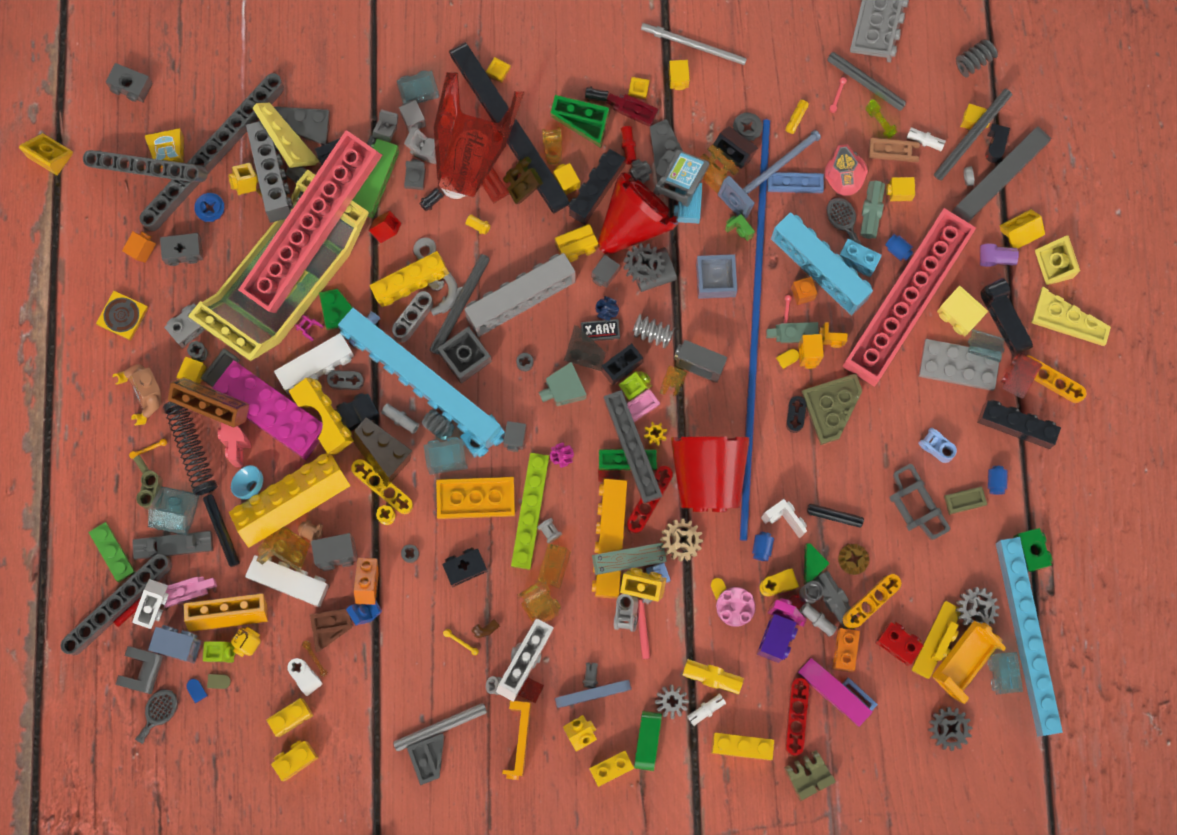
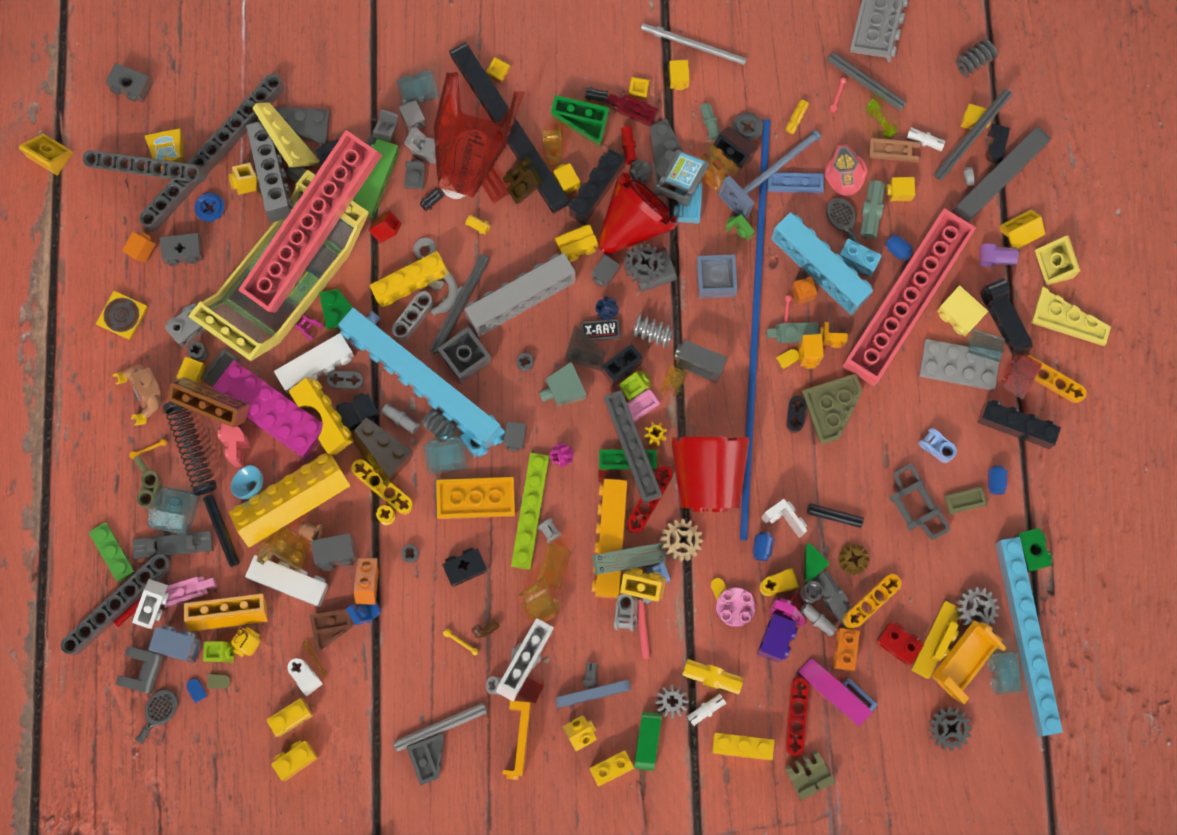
(710, 121): none -> sand green axle

